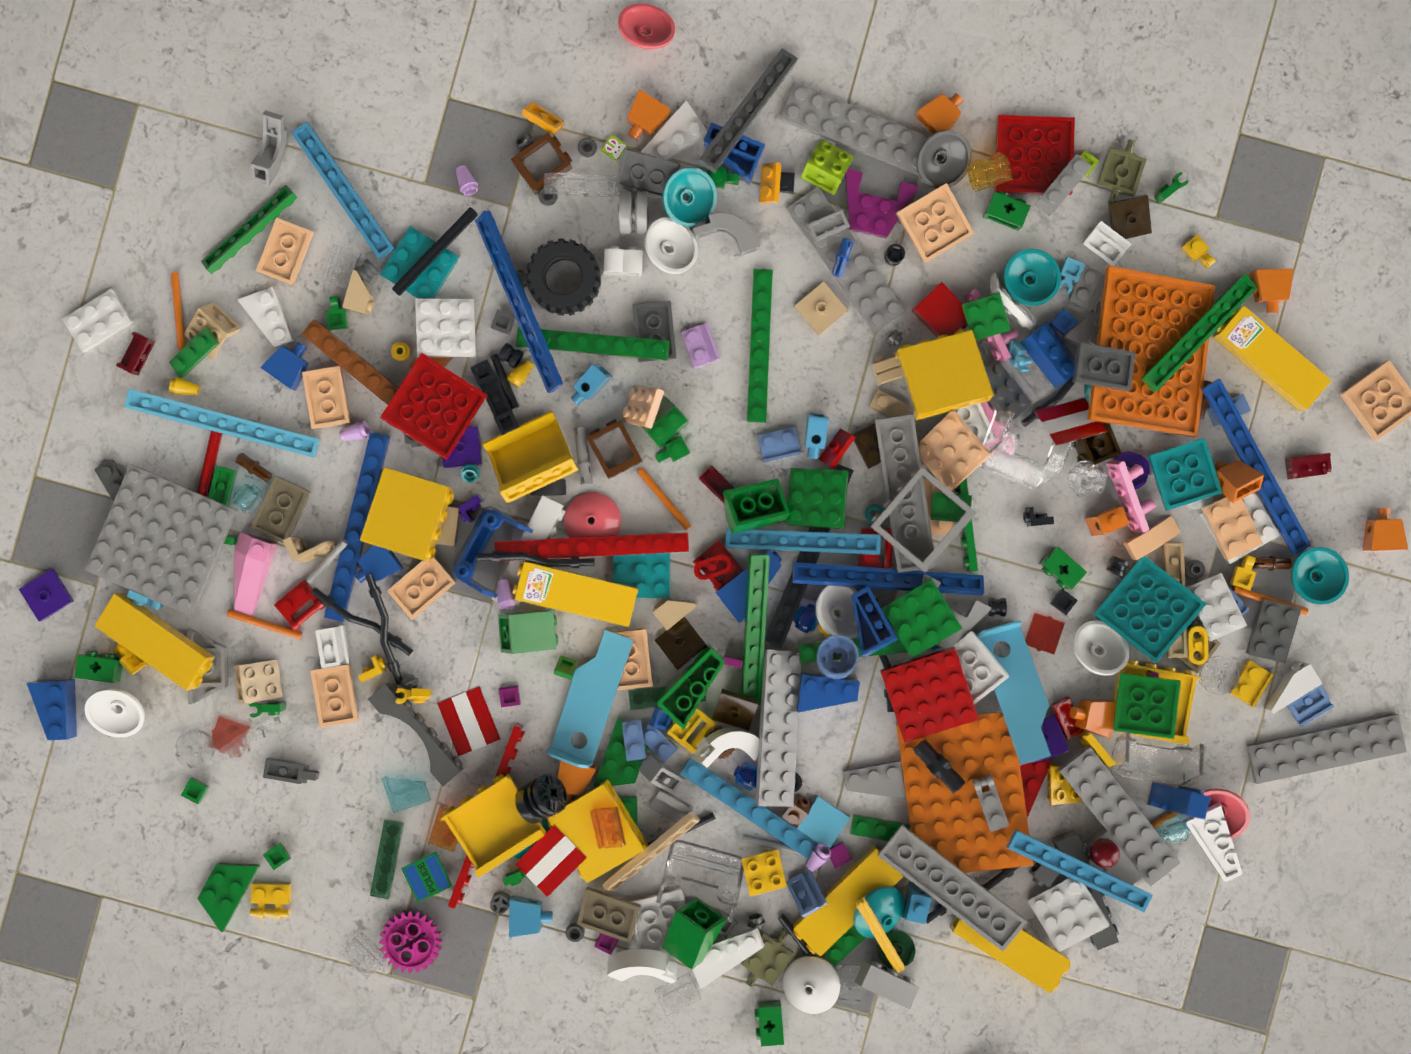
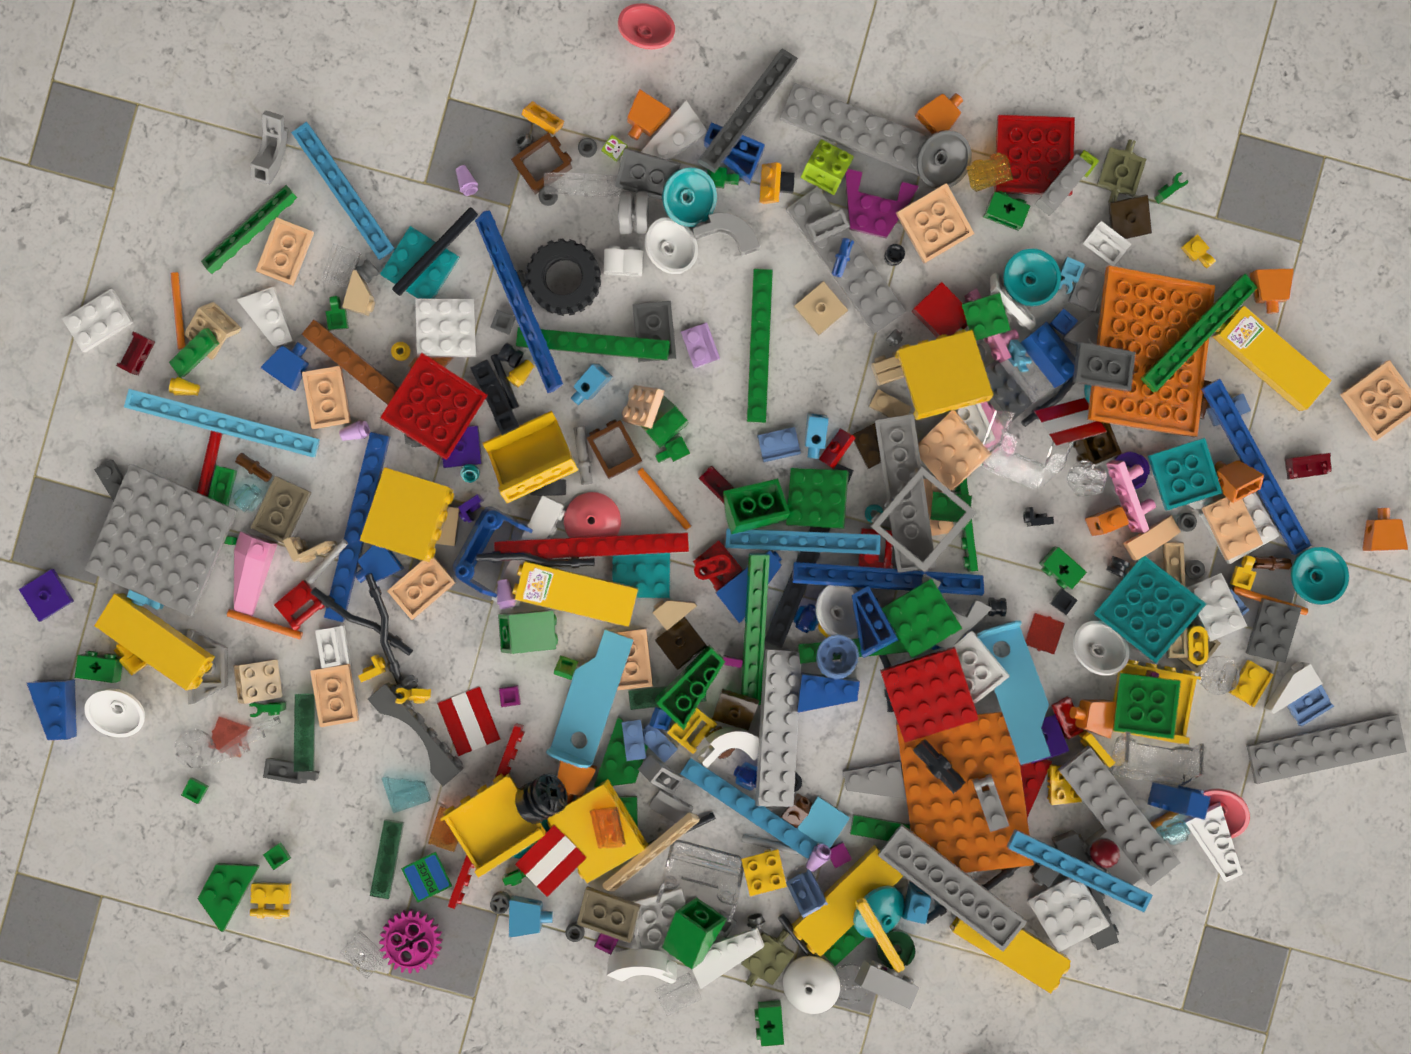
(304, 733): none -> clear green plate
(1192, 522): none -> dark grey plate

